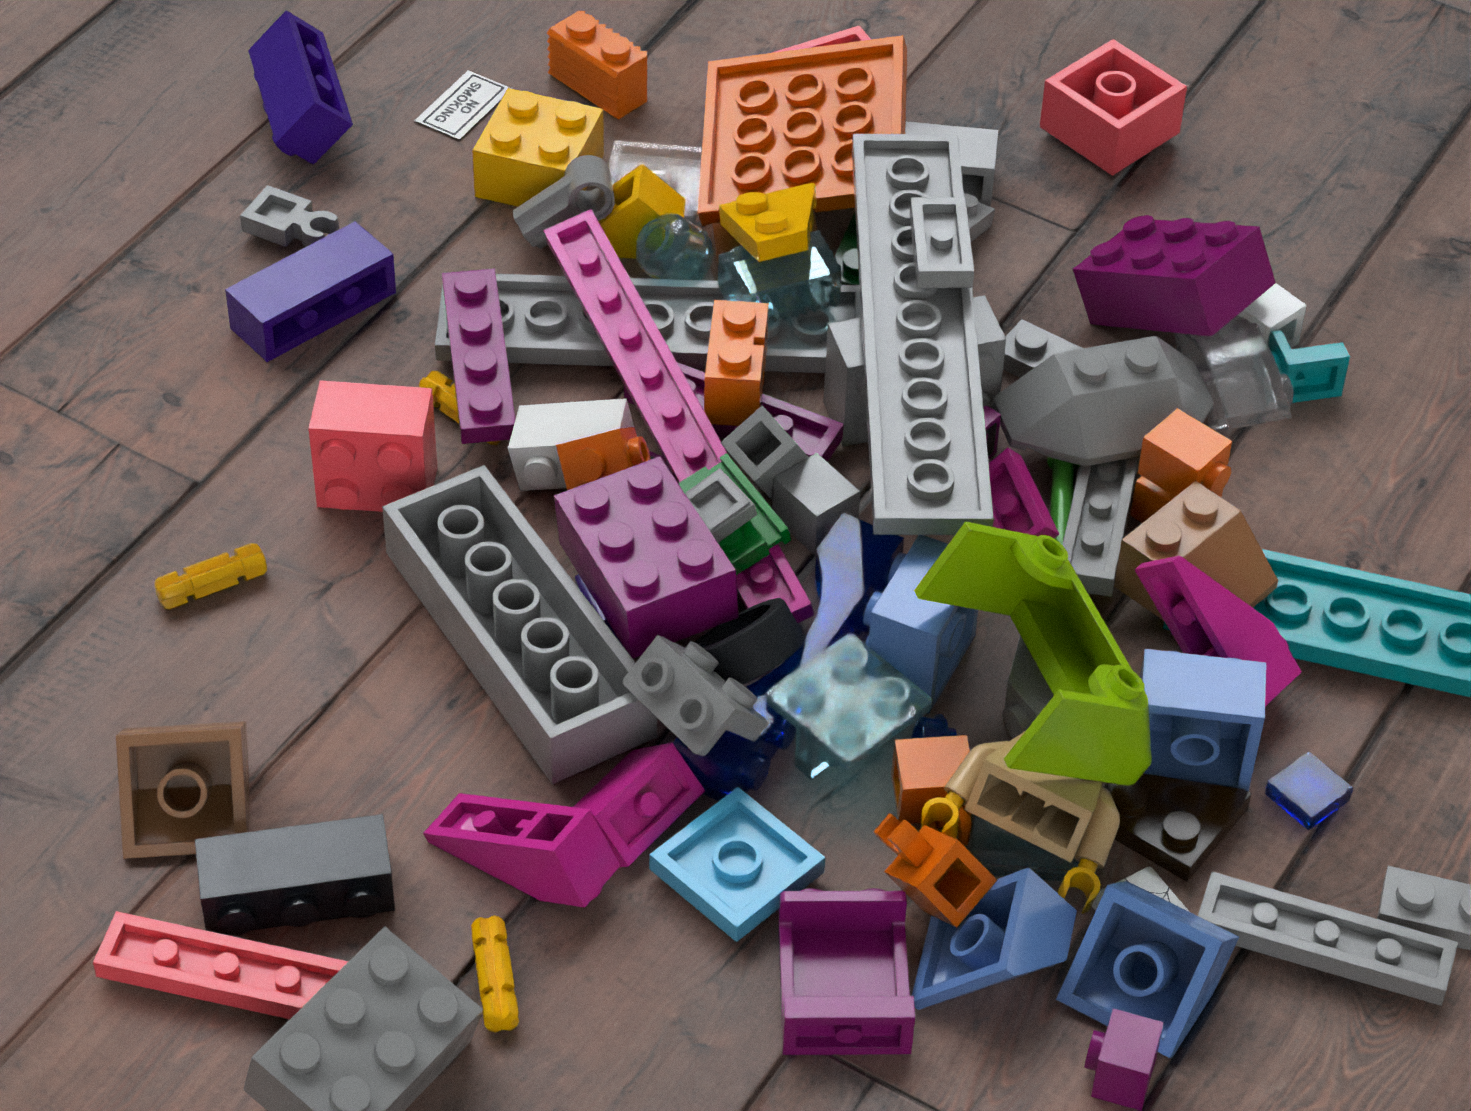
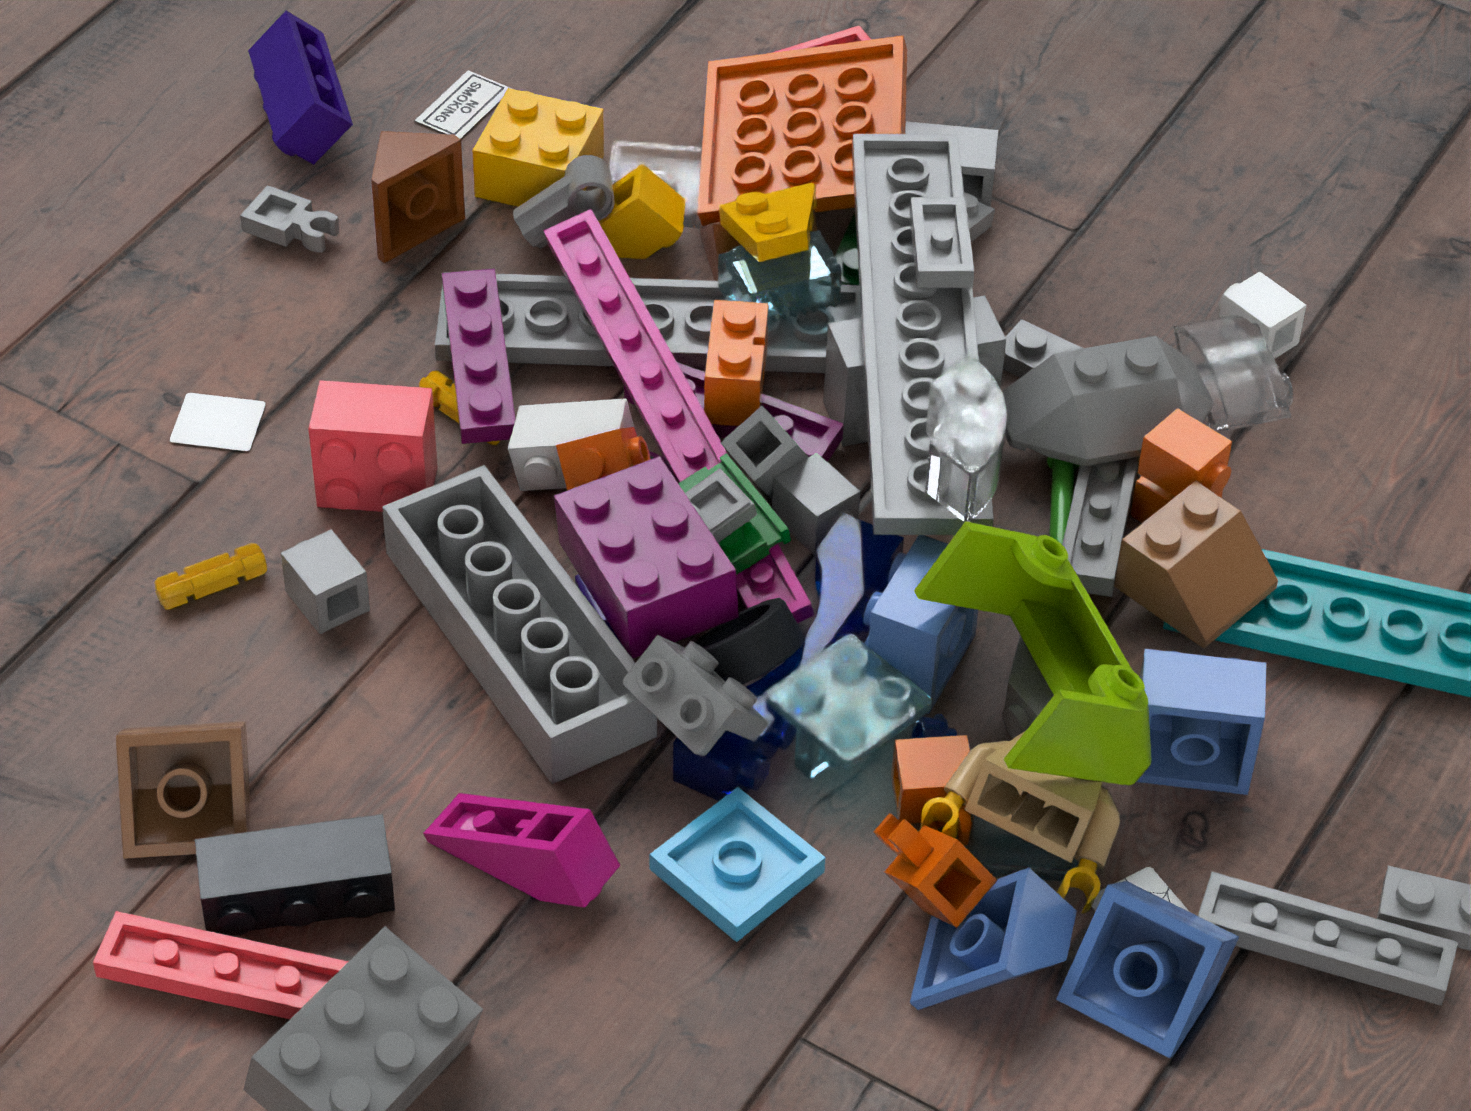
(217, 422): none -> white sticker
(311, 291): brick -> none
(325, 581): none -> light grey brick
(415, 189): none -> dark orange slope
(494, 974): yellow axle -> none
(598, 64): orange brick -> none
(641, 799): dark pink panel -> none
(674, 249): clear light blue head -> none
(844, 973): magenta panel -> none
(967, 438): none -> clear brick
(1016, 498): dark pink plate -> none
(1112, 106): coral brick -> none
(1124, 1058): magenta plate -> none
(1174, 275): magenta brick -> none
(1176, 819): dark brown wing -> none
(1215, 621): dark pink slope -> none
(1308, 790): clear blue tile -> none
(1313, 370): teal bracket -> none

